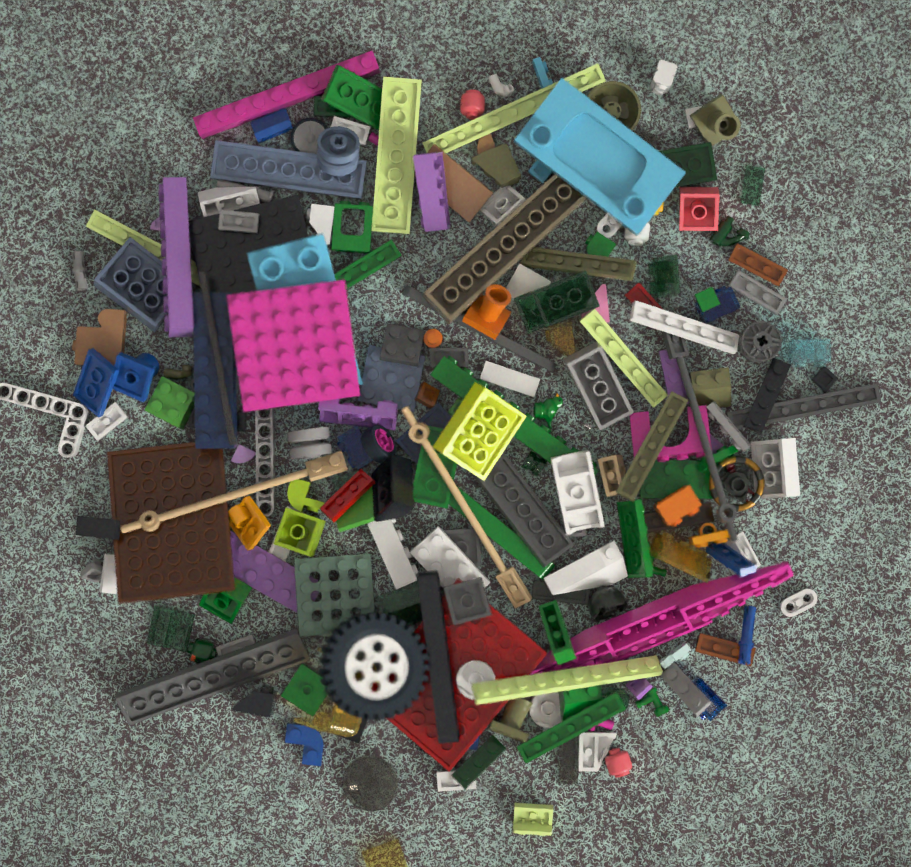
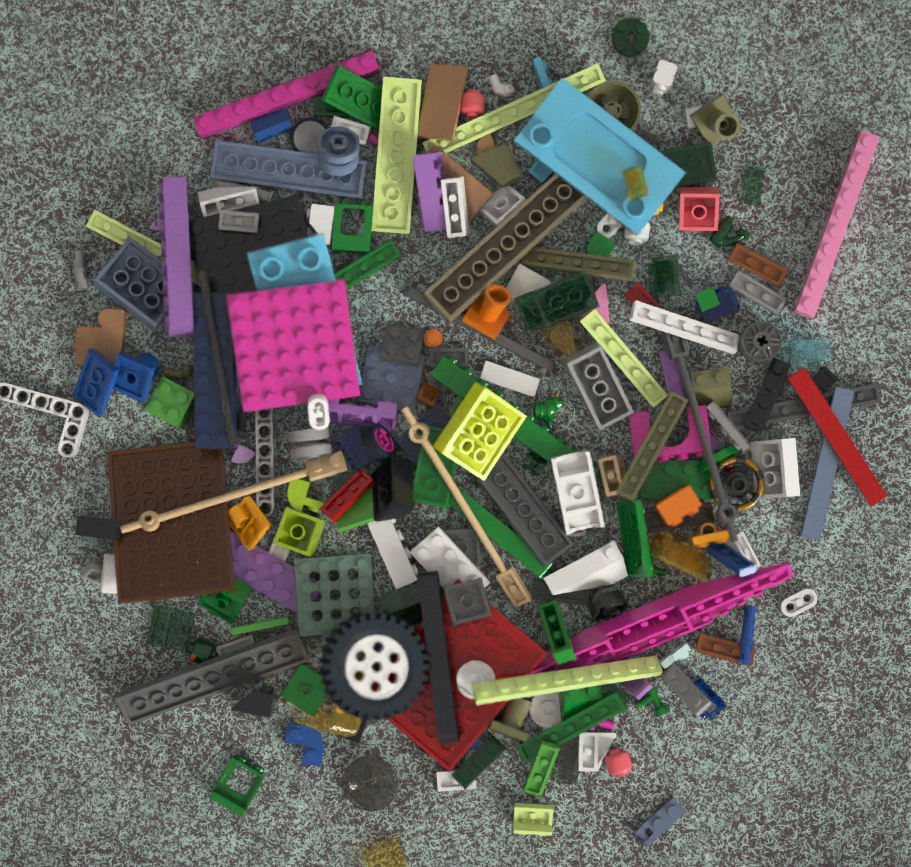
(103, 425): white plate -> none
(231, 799): none -> green window
(260, 625): none -> bright green tile
(318, 410): none -> white plate
(442, 102): none -> medium nougat tile
(455, 206): none -> white brick
(541, 768): none -> bright green tile
(623, 29): none -> dark green plate
(635, 183): none -> clear yellow brick
(660, 821): none -> sand blue plate
(825, 470): none -> sand blue tile
(836, 224): none -> bright pink brick
(837, 437): none -> red tile

